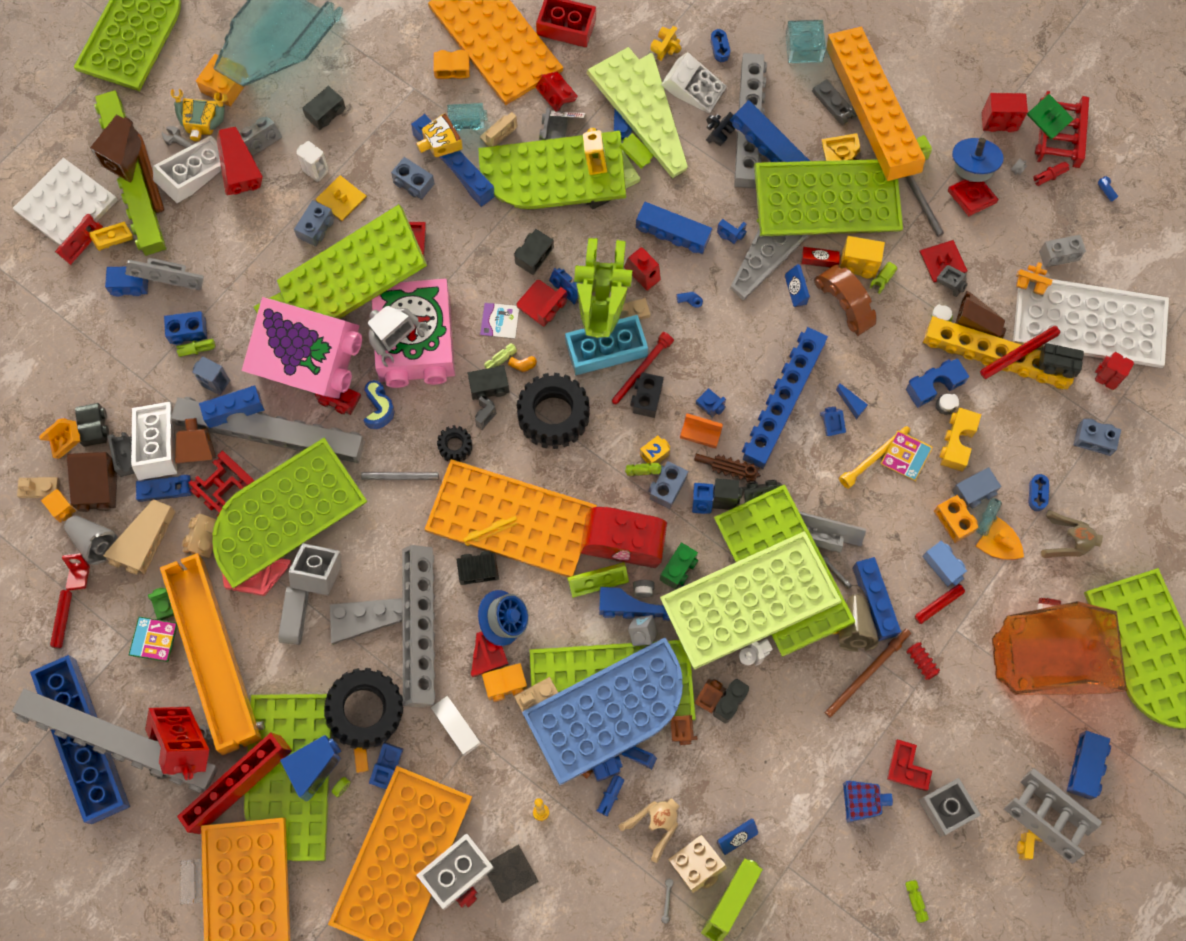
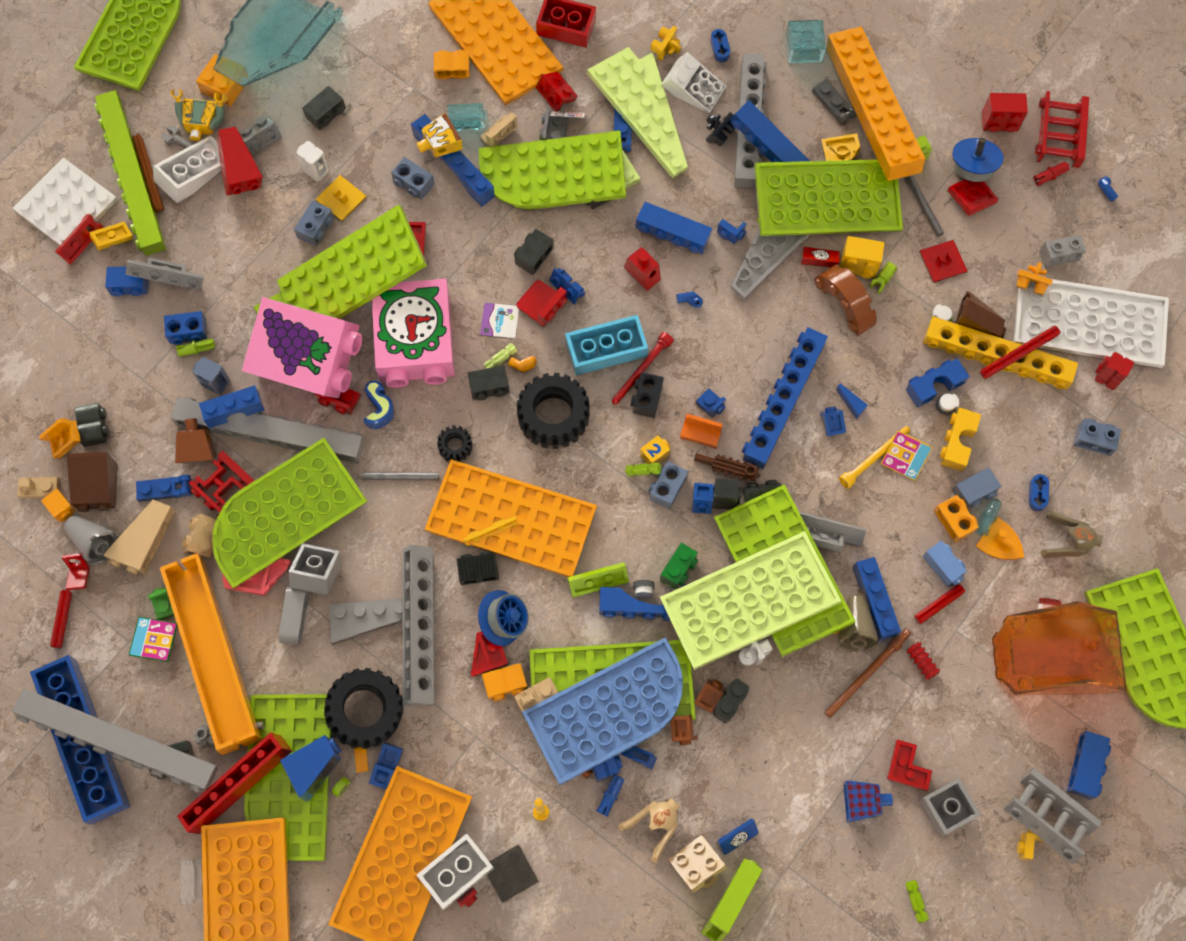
(118, 148): reddish brown slope -> none
(121, 453): dark grey hinge -> none
(153, 441): white slope -> none
(180, 740): red brick -> none
(391, 327): light grey torso -> none
(455, 726): white slope -> none
(485, 415): dark grey bracket -> none
(594, 144): yellow torso -> none
(600, 312): lime piece -> none
(624, 536): red brick -> none
(636, 150): lime piece -> none
(636, 307): tan hinge -> none
(642, 630): light grey brick -> none
(669, 883): light grey hinge -> none
(797, 286): blue slope -> none
(846, 583): light grey hinge -> none
(953, 279): dark grey bracket -> none
(1019, 167): light grey plate -> none
(1050, 116): green piece -> none
(1061, 360): pearl dark grey brick -> none

